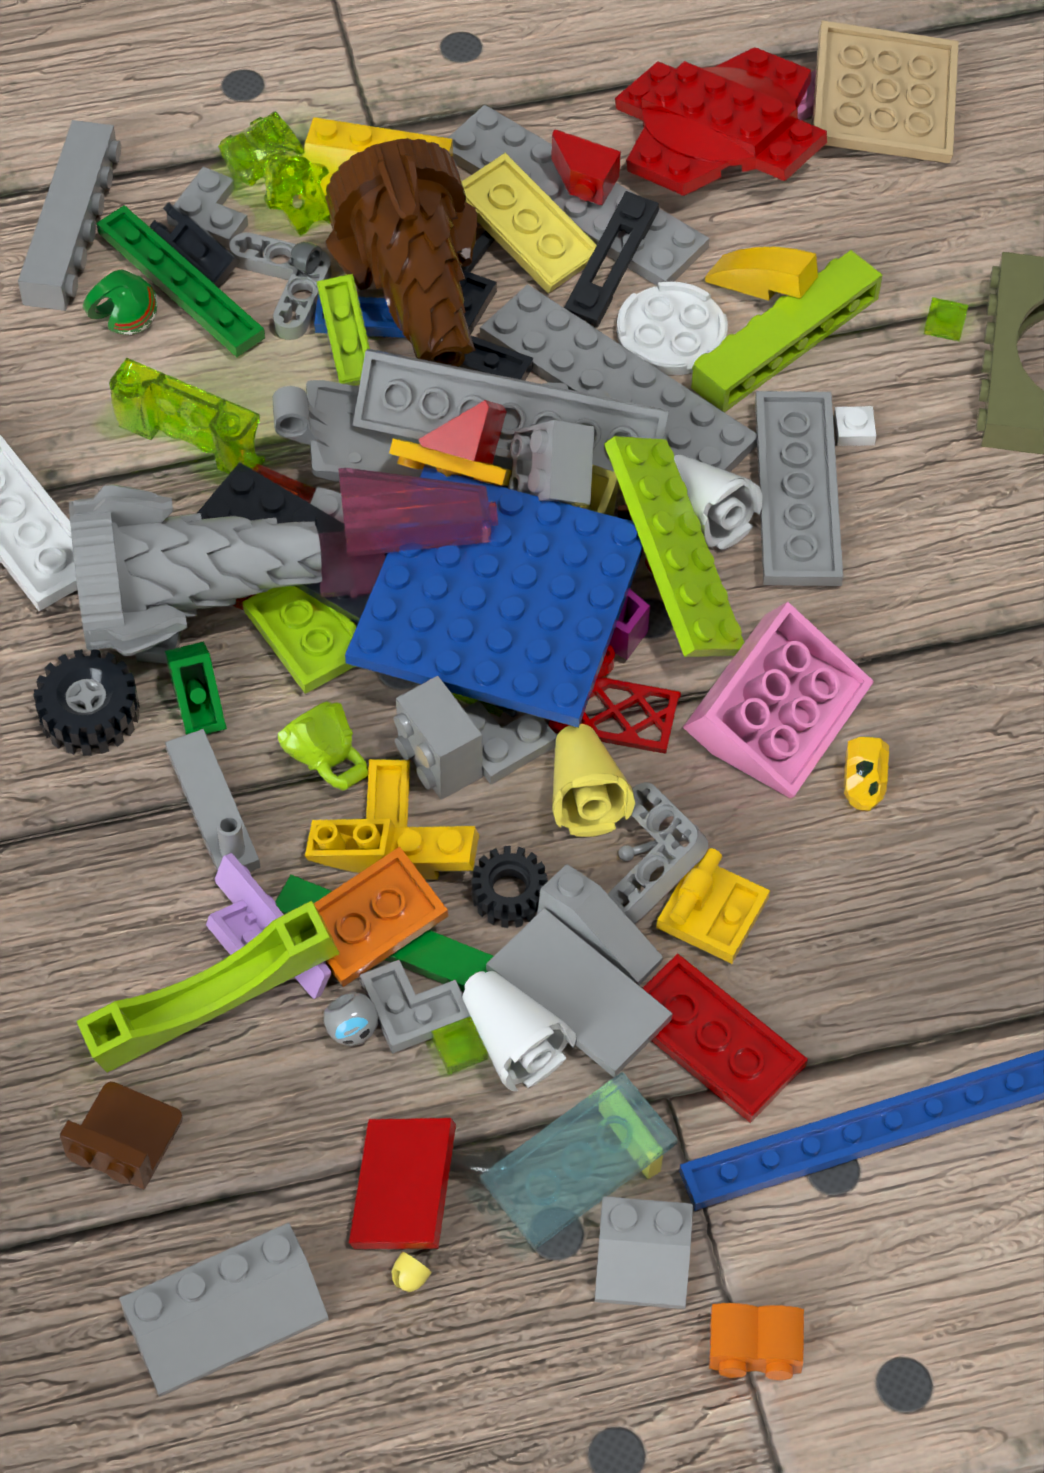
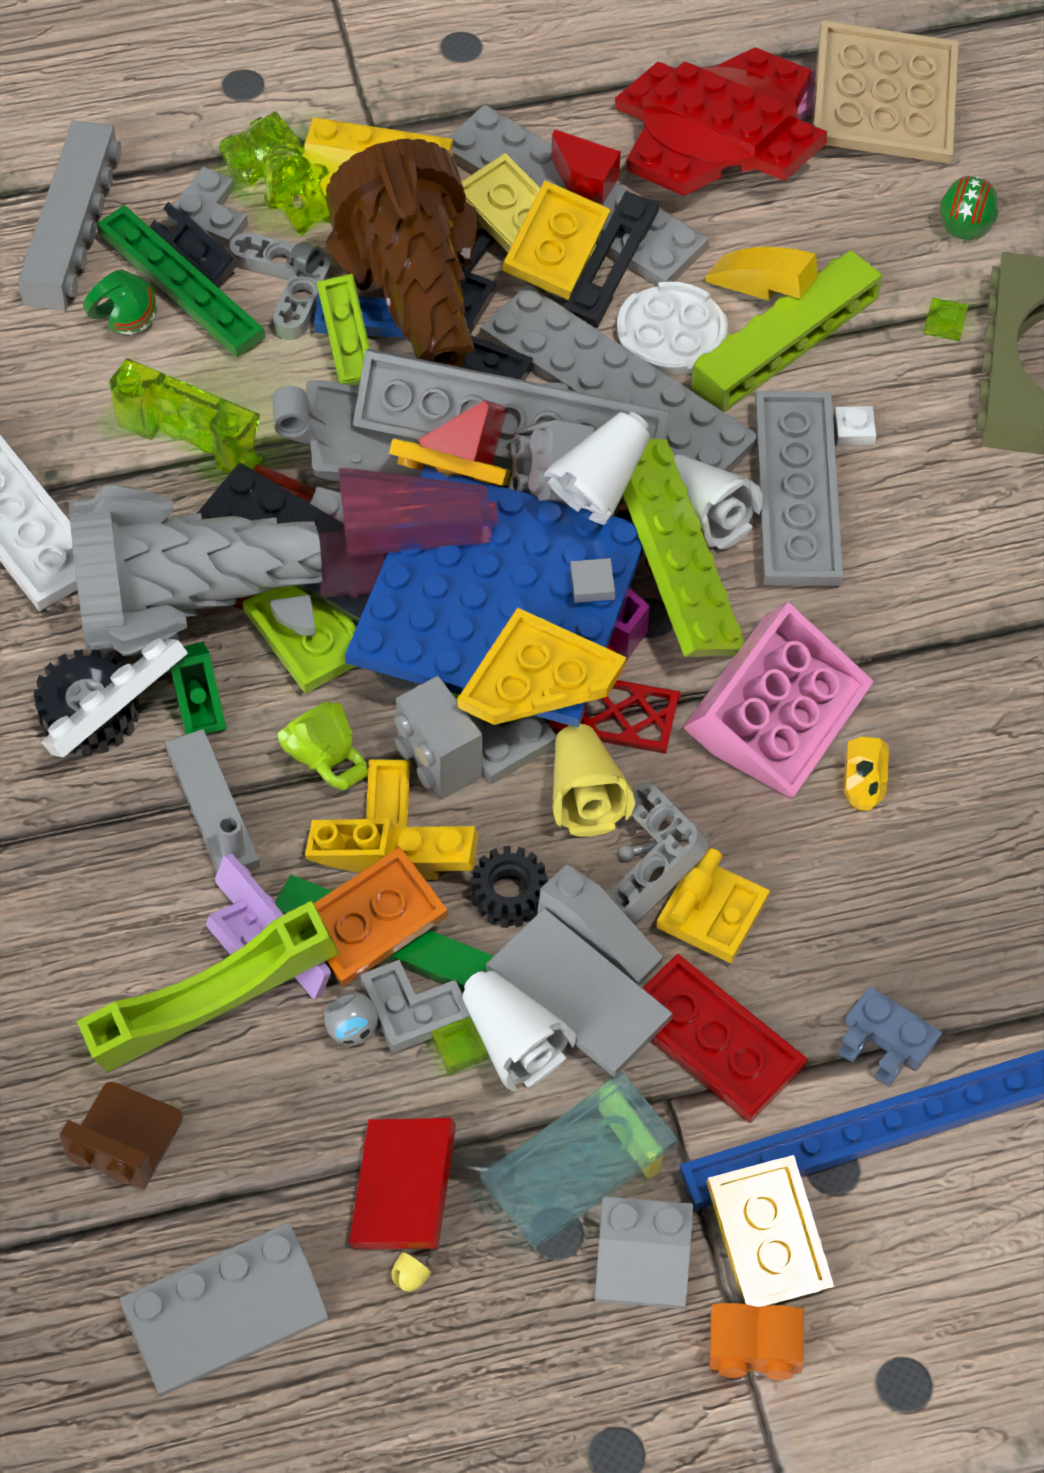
(101, 706): none -> white plate
(295, 614): none -> light grey tile
(538, 670): none -> yellow plate
(556, 240): none -> yellow plate
(592, 580): none -> light grey tile
(600, 466): none -> white cone
(769, 1233): none -> plate
(893, 1029): none -> sand blue plate
(969, 207): none -> green helmet

